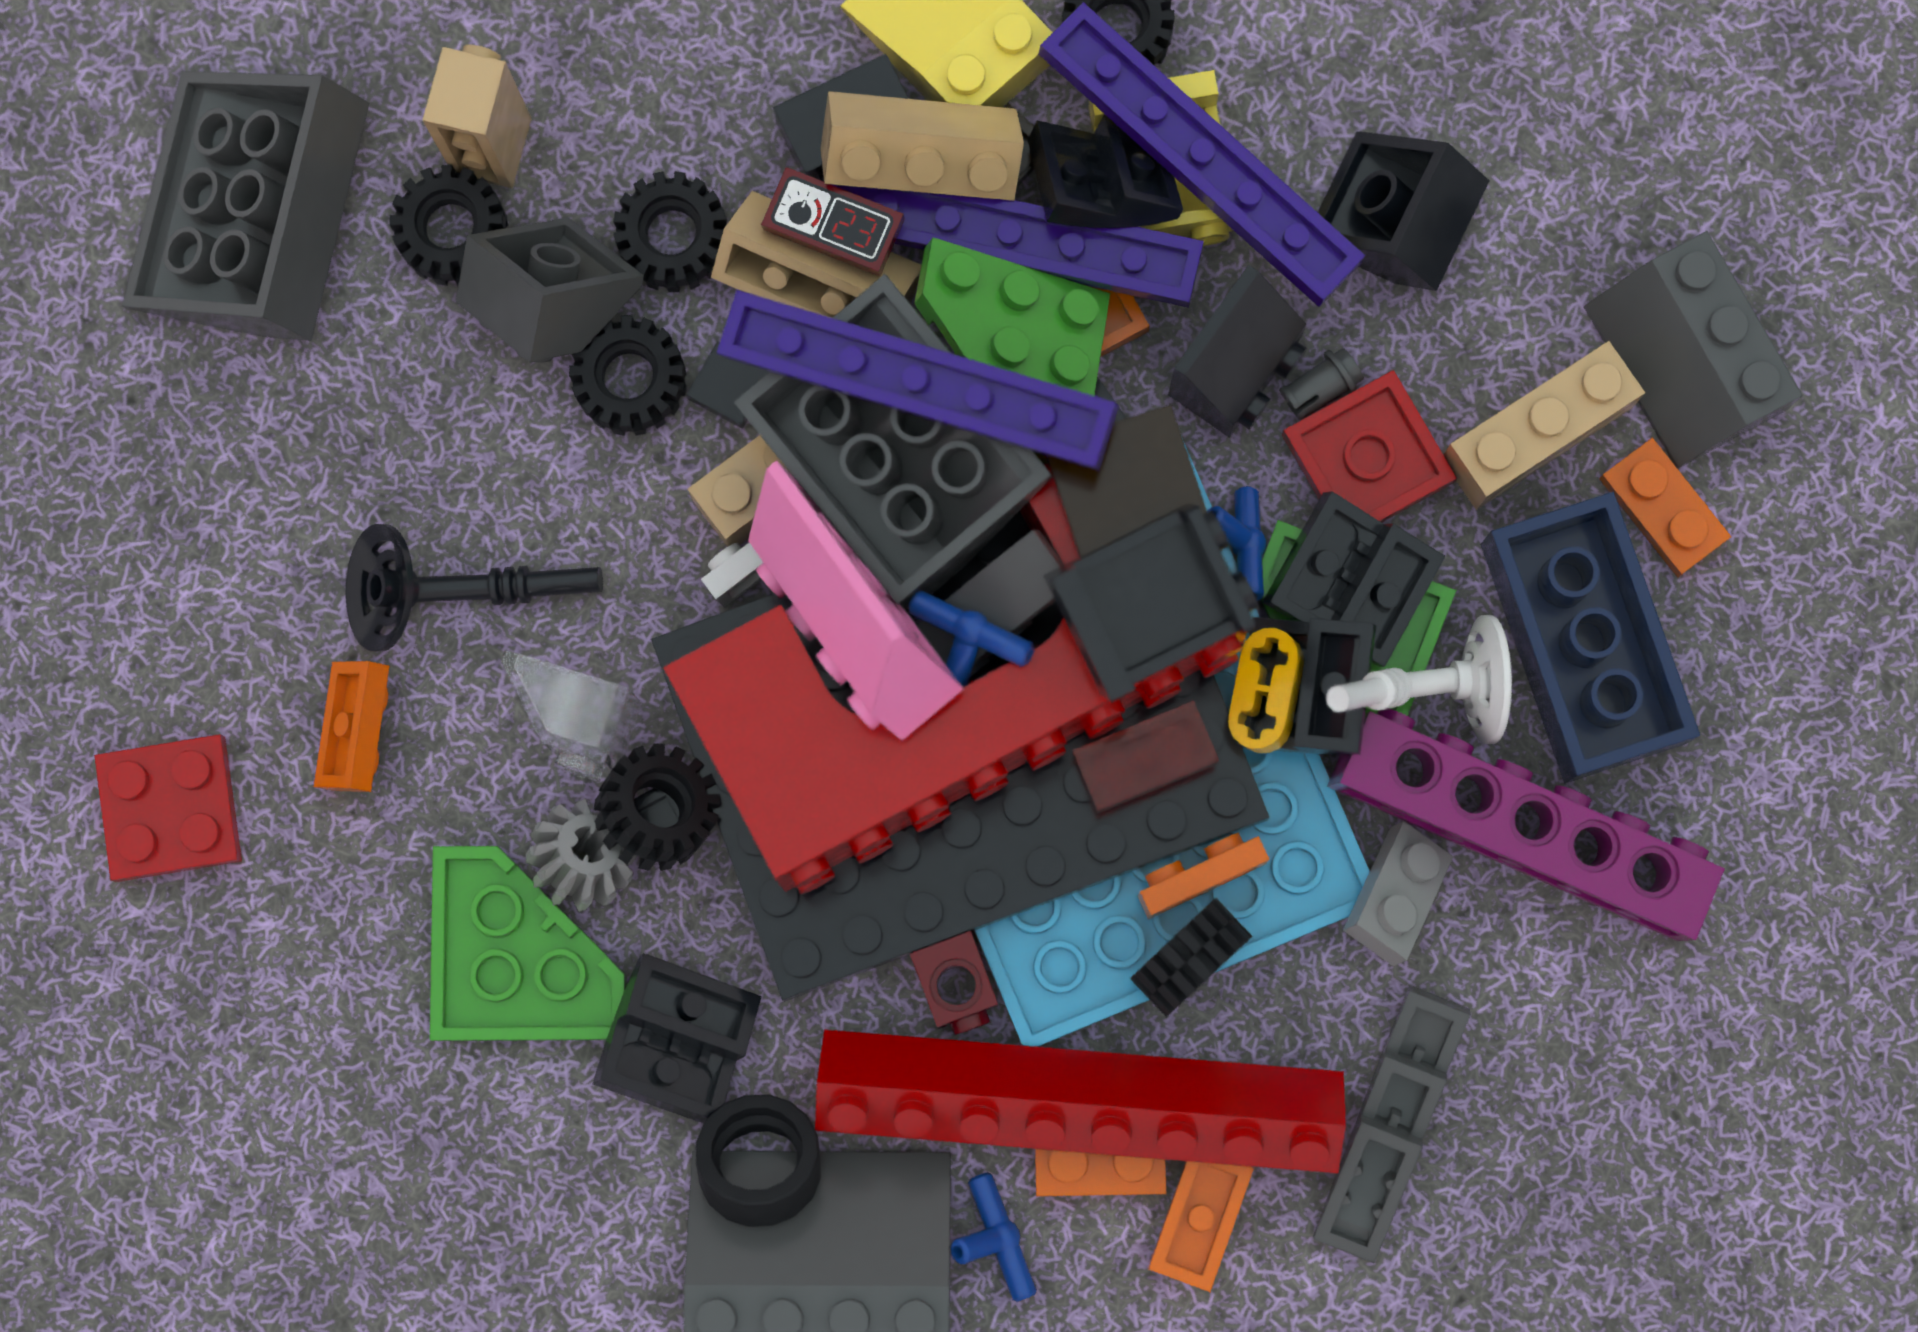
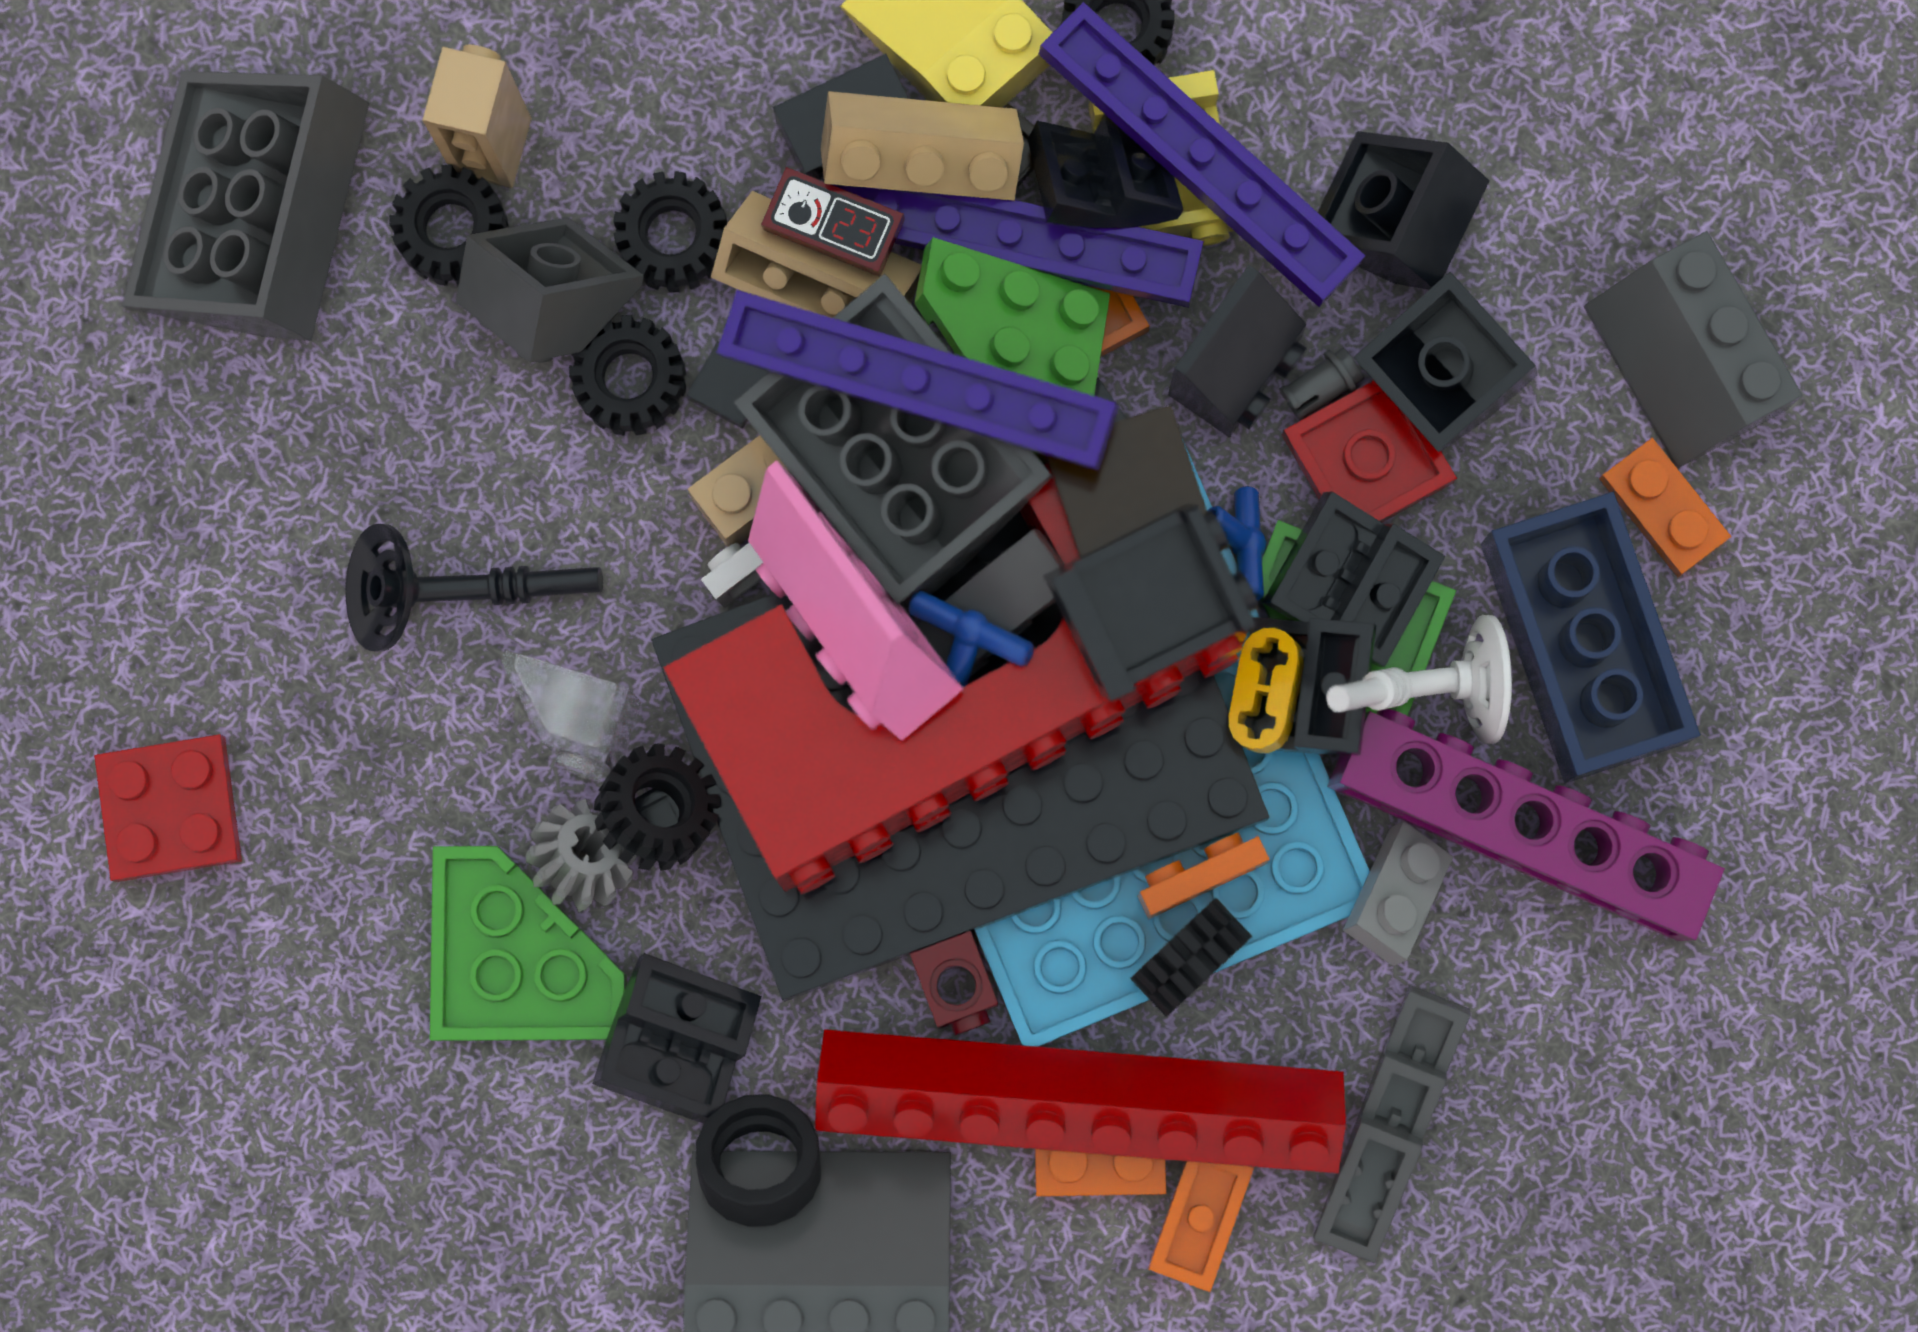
(352, 726): orange plate -> none
(998, 1238): blue piece -> none
(1145, 757): clear red plate -> none
(1446, 363): none -> black slope
(1543, 425): tan brick -> none

